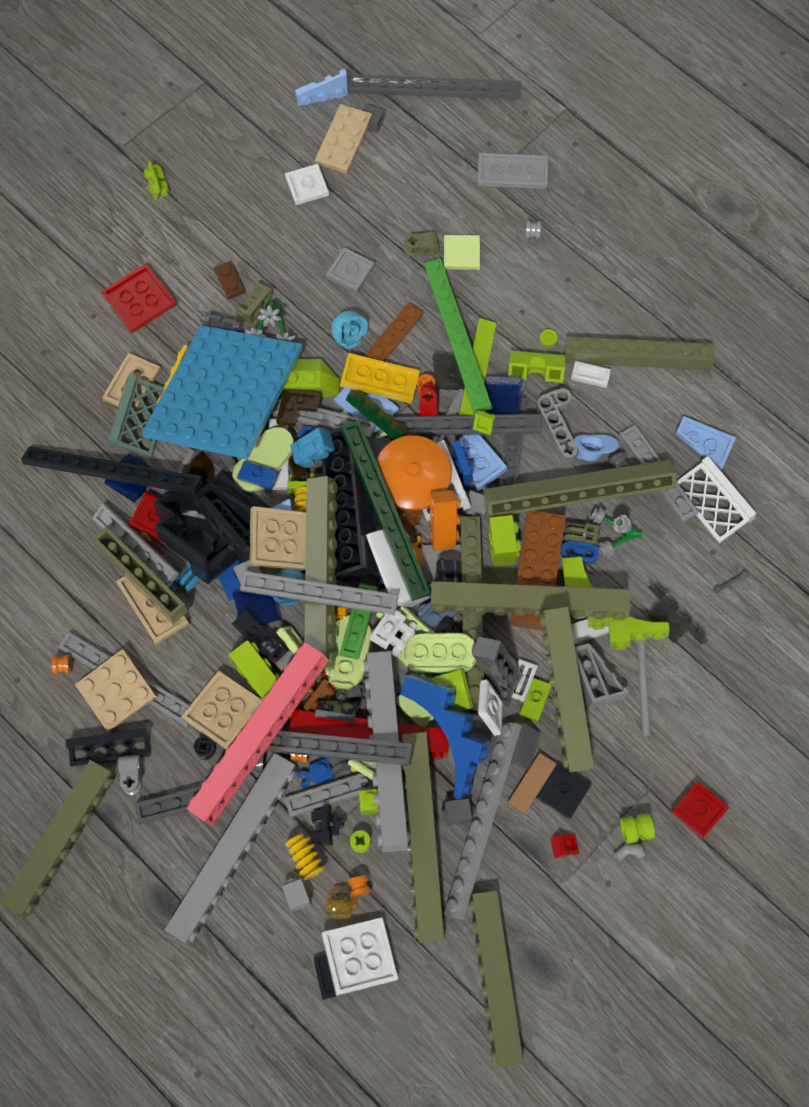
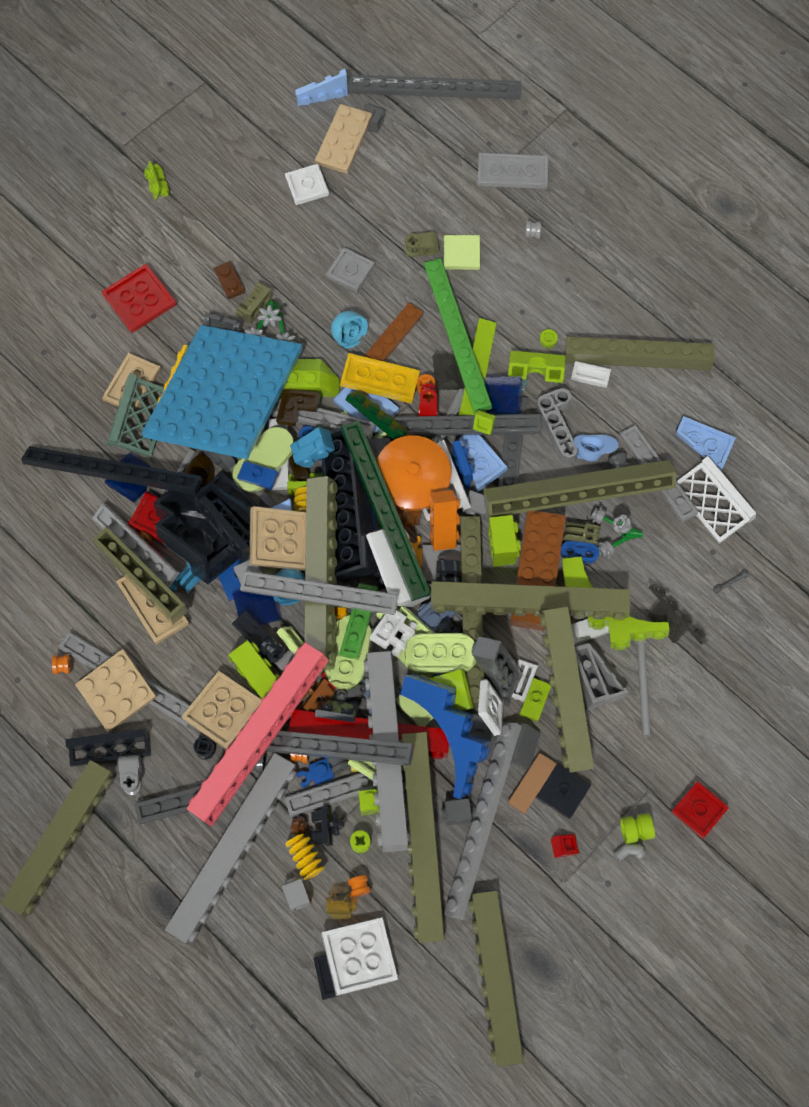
(298, 826): none -> reddish brown plate

